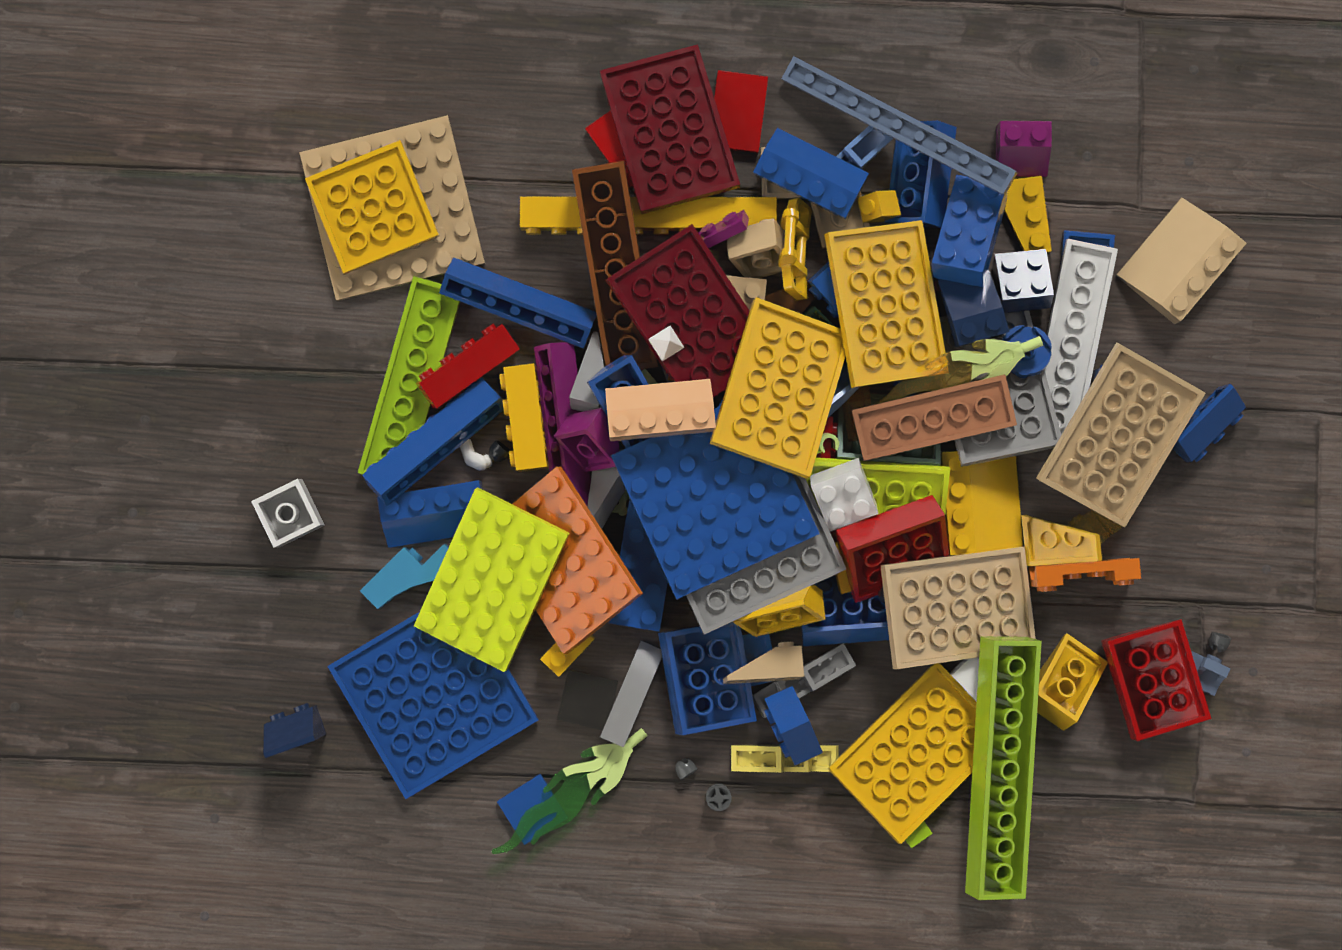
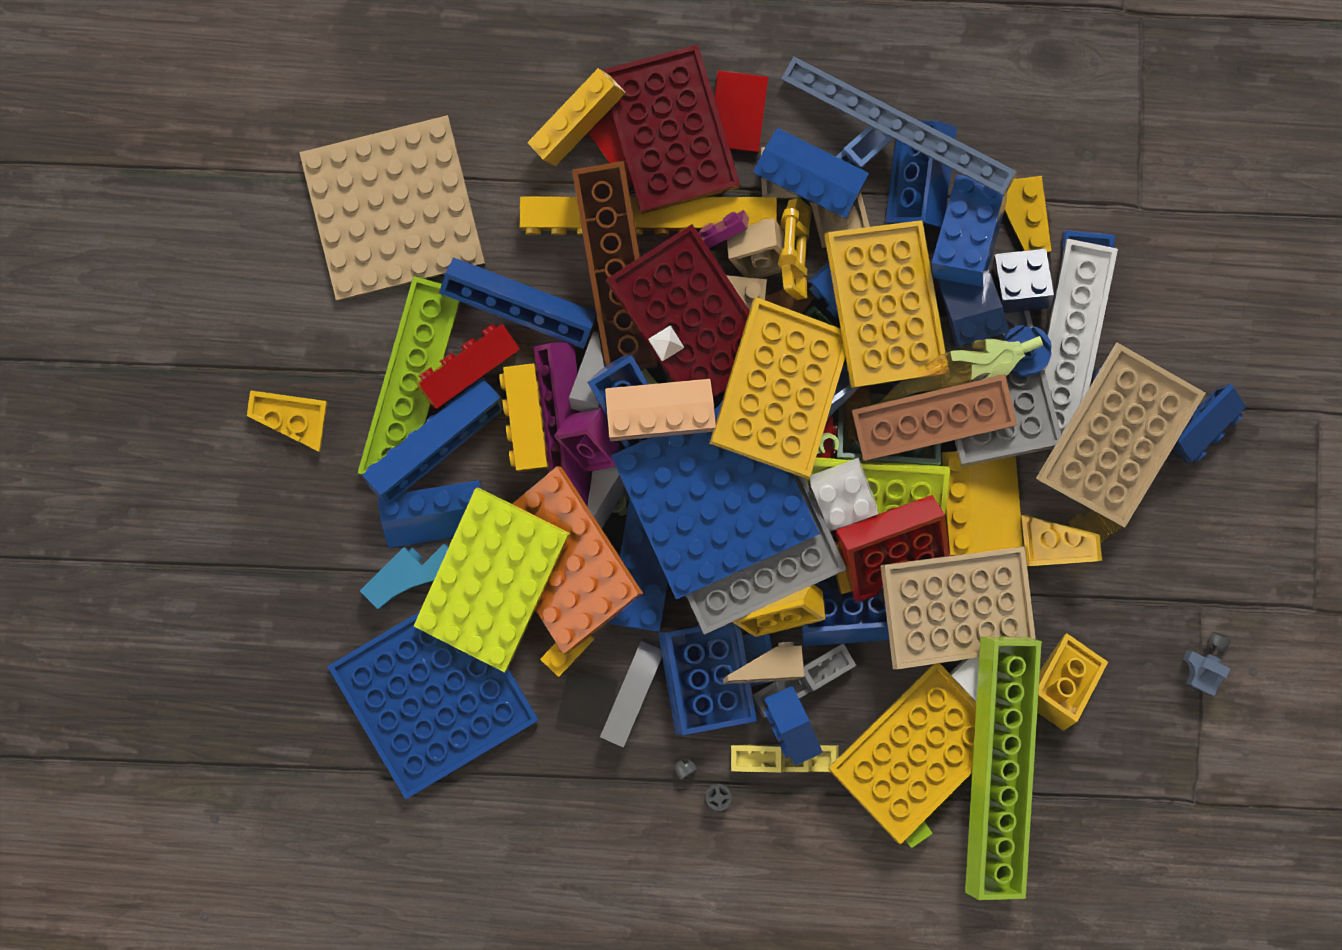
(288, 513): white brick -> none
(292, 416): none -> yellow wing
(292, 730): dark blue slope -> none
(372, 207): yellow plate -> none
(473, 459): white arm -> none
(498, 451): black hinge -> none
(524, 798): blue tile -> none
(572, 794): clear neon green piece -> none
(576, 117): none -> yellow brick
(879, 206): yellow brick -> none
(1024, 146): magenta slope -> none
(1120, 571): orange piece -> none
(1156, 680): red slope -> none
(1180, 260): tan slope -> none

